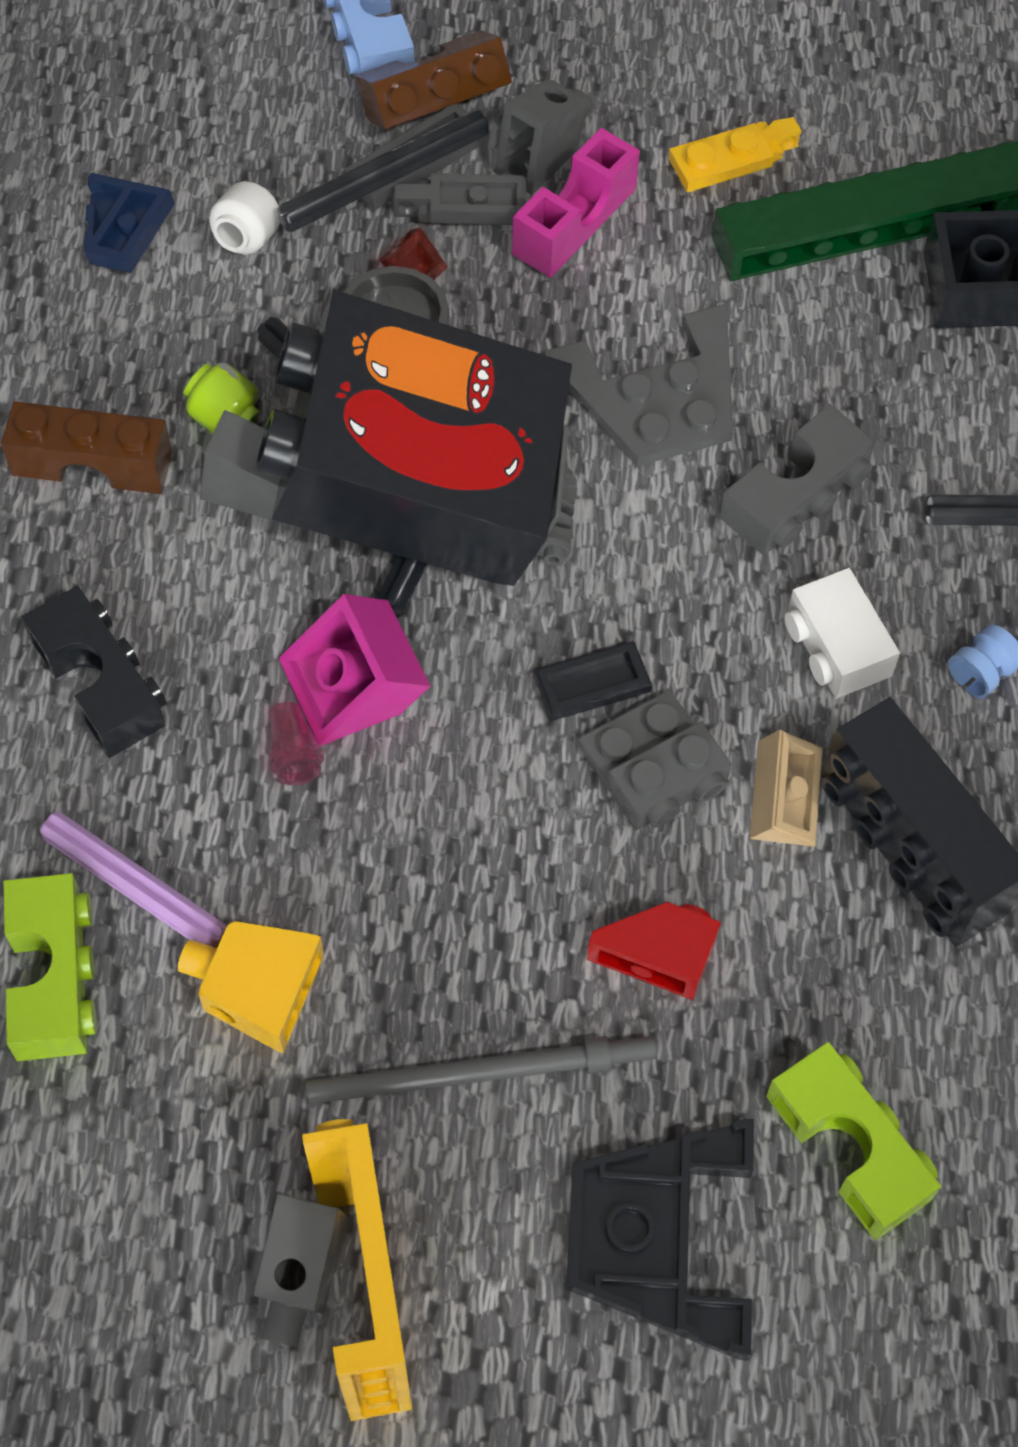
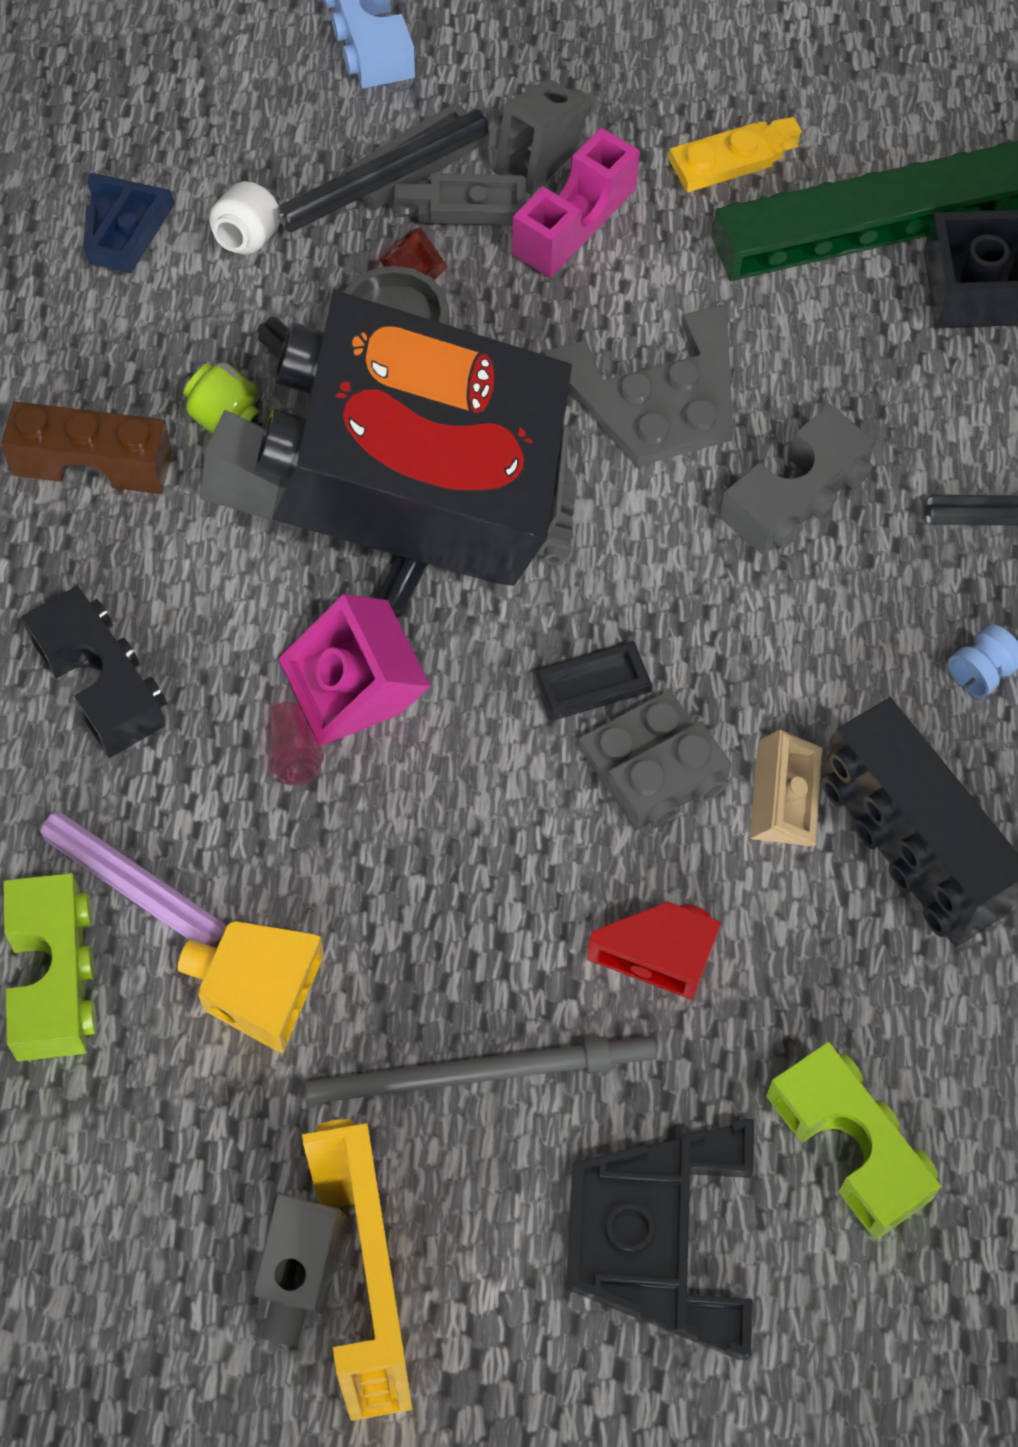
(413, 89): reddish brown arch -> none
(841, 633): white brick -> none

